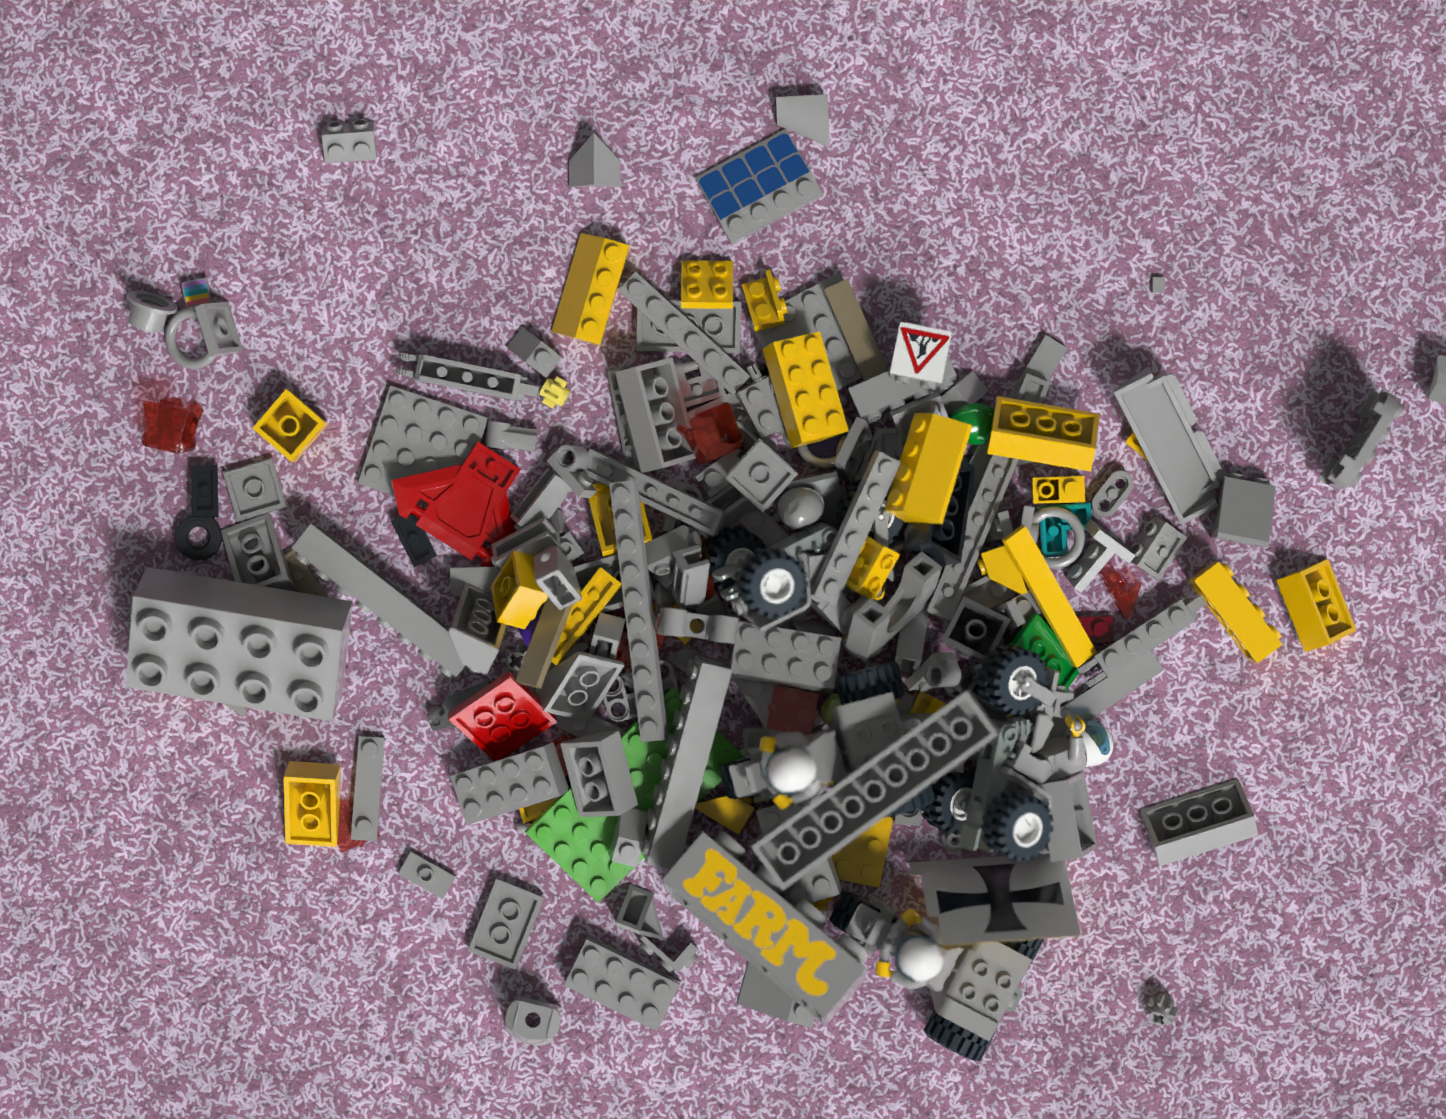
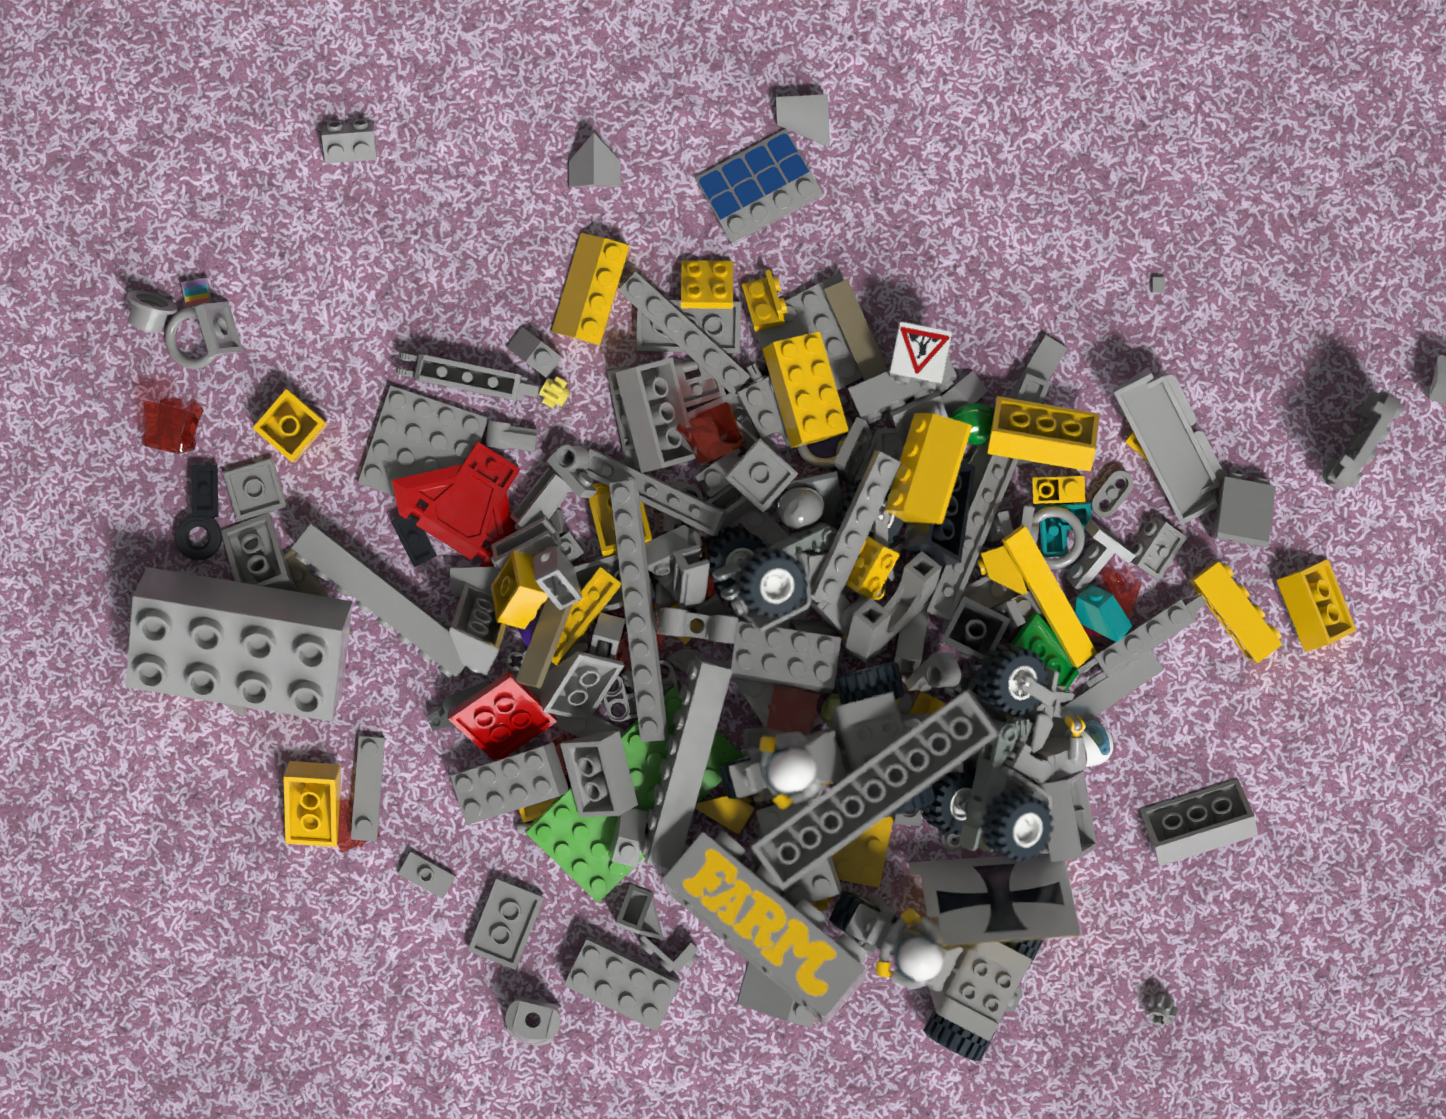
(1102, 613): none -> teal slope

